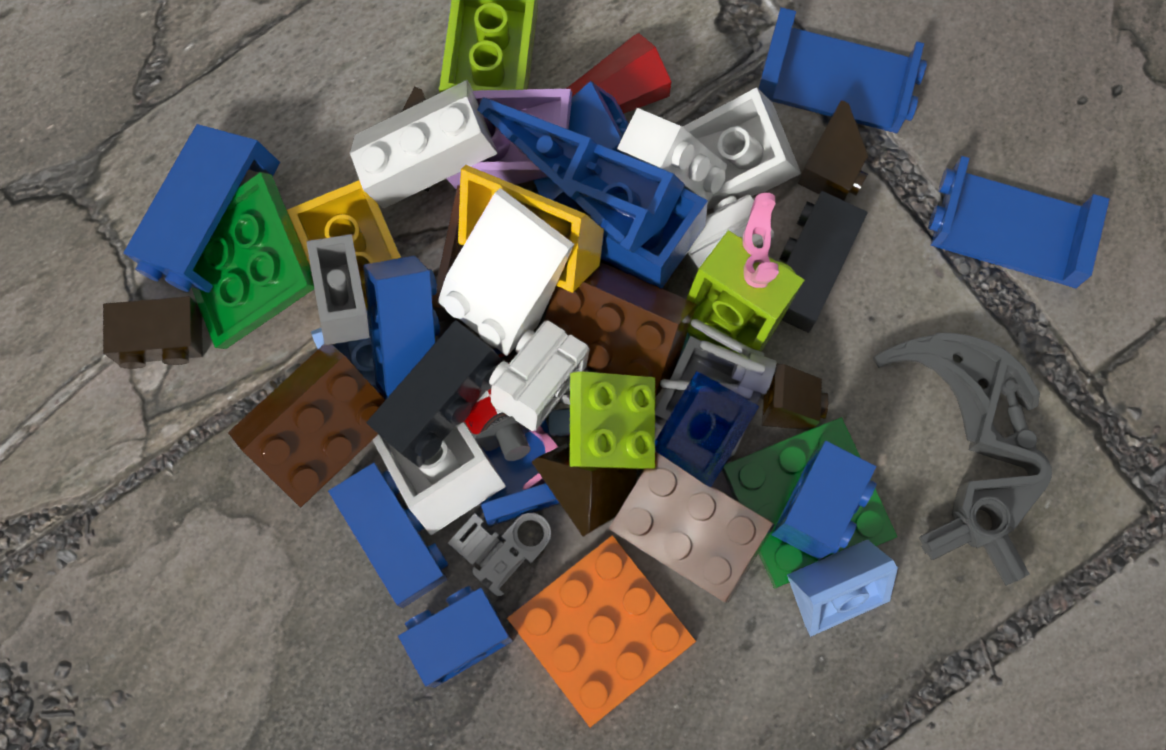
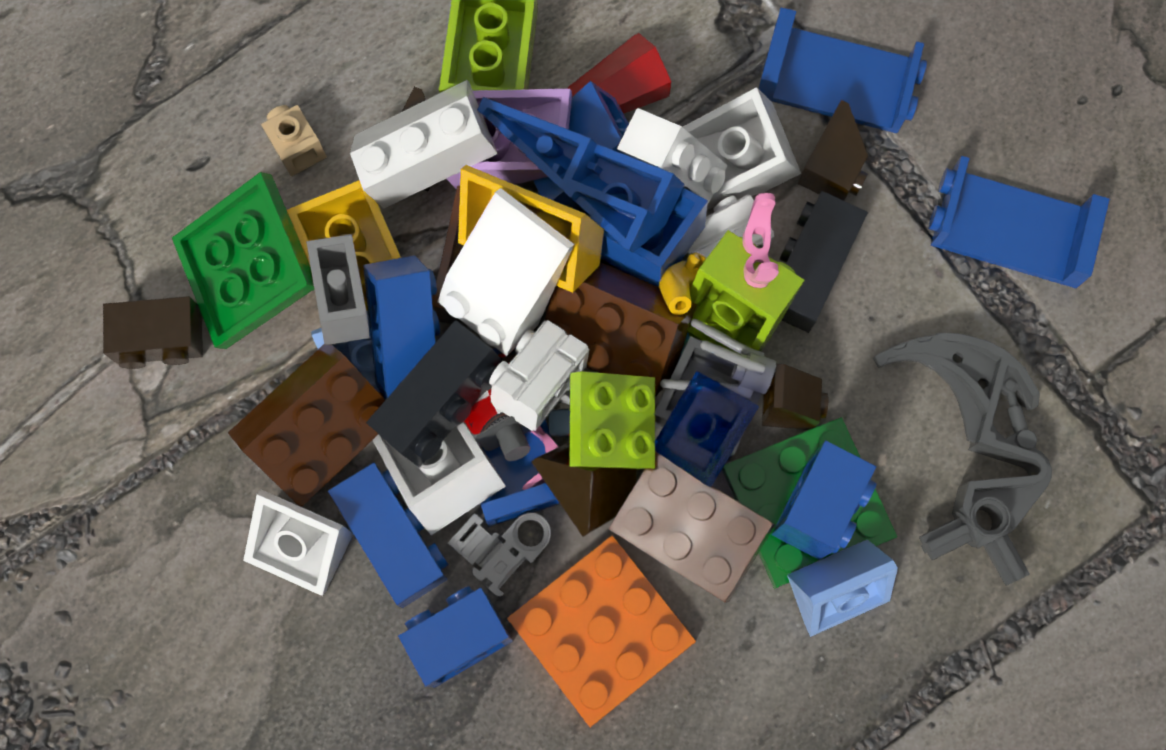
(193, 204): blue panel -> none
(293, 138): none -> tan brick
(295, 543): none -> white slope
(677, 282): none -> yellow arm

